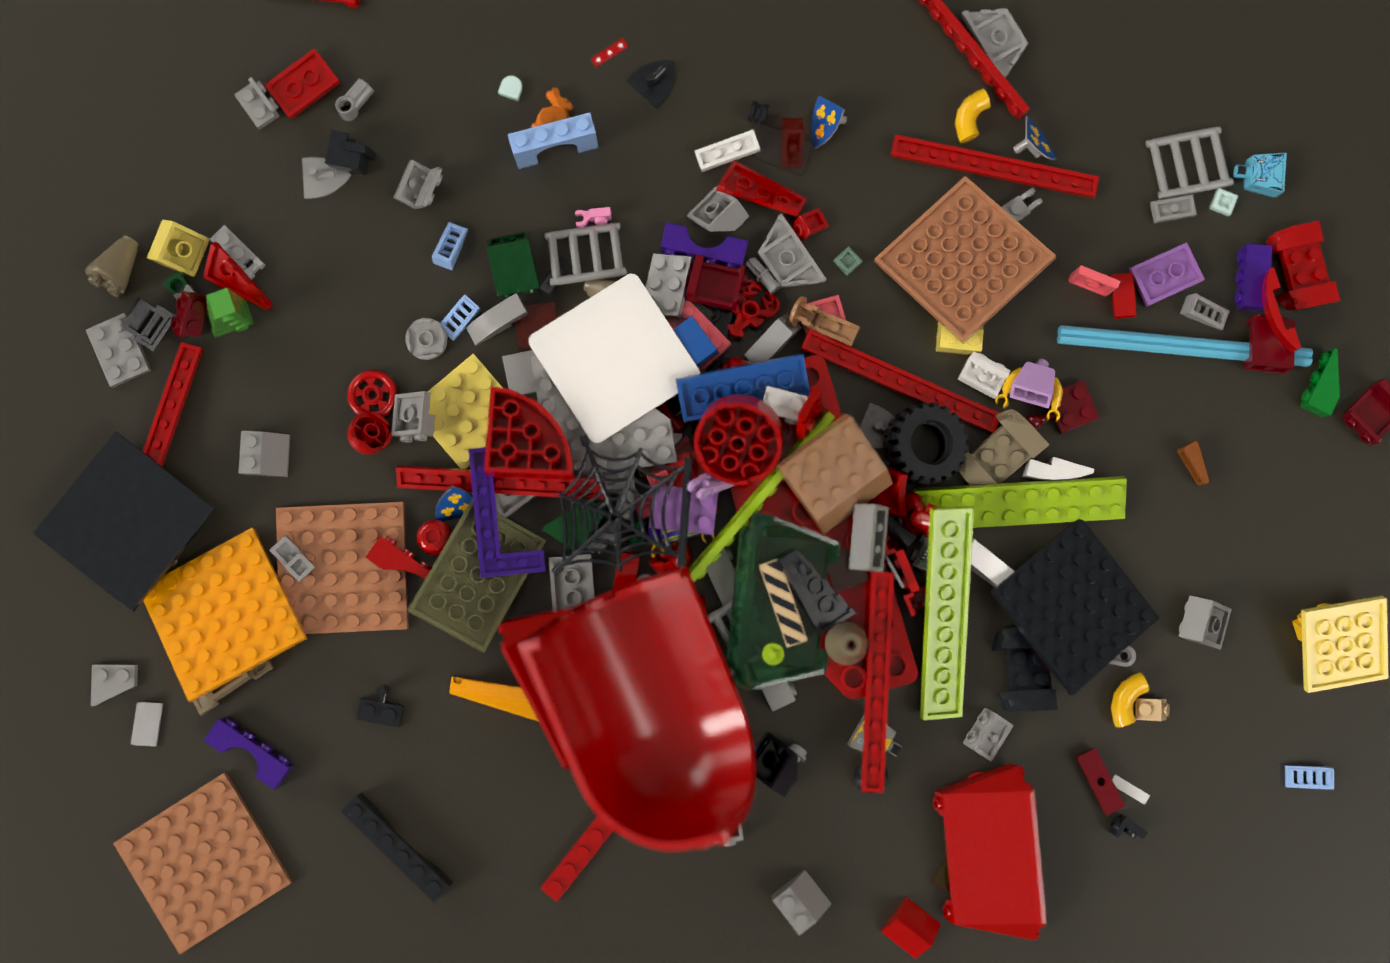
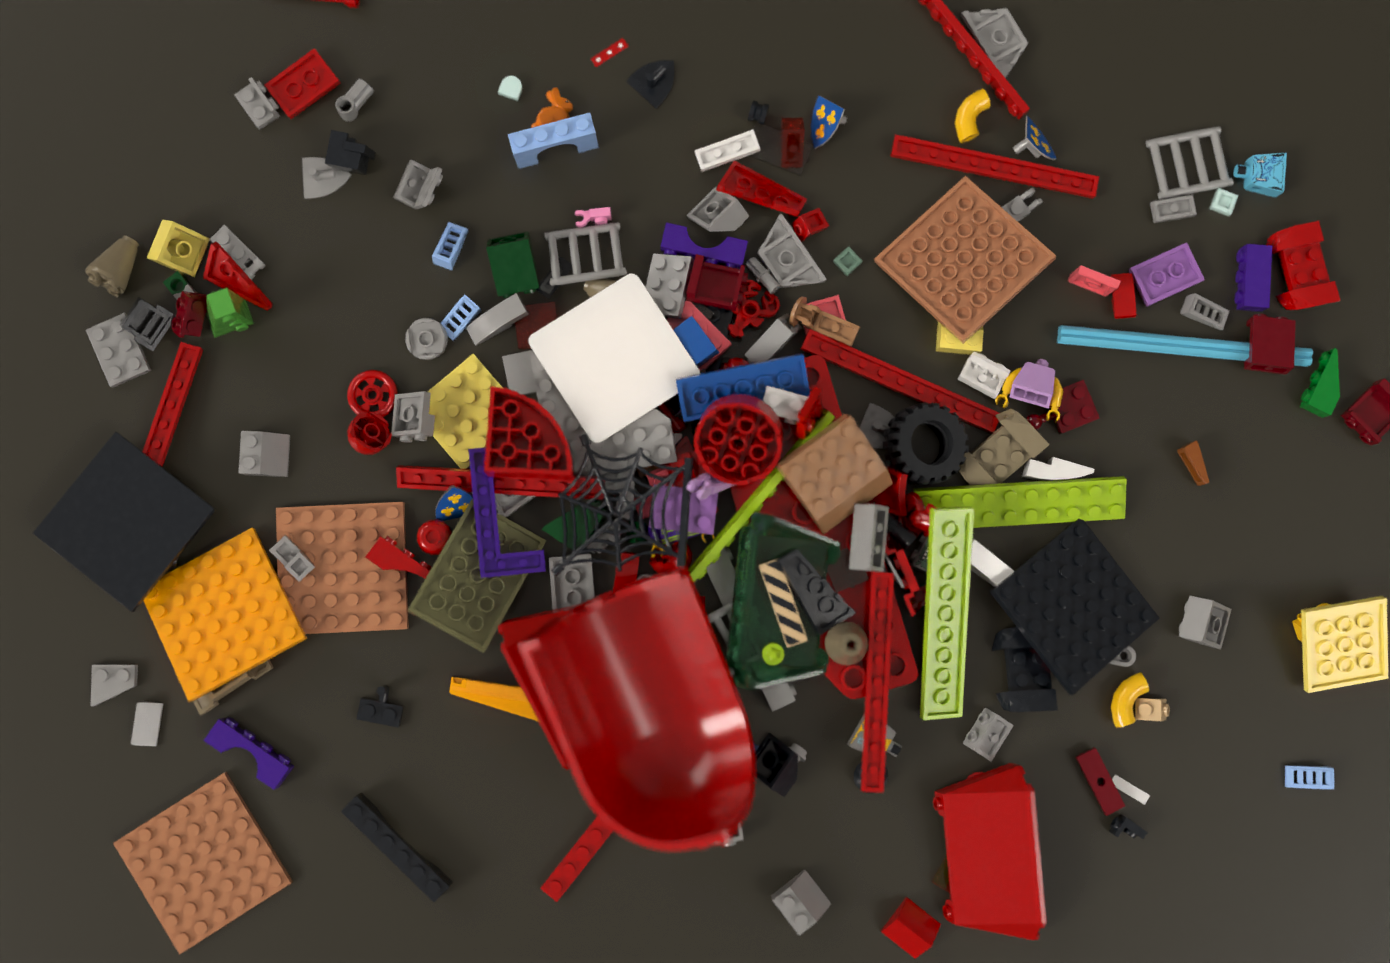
(1287, 337): red slope -> none

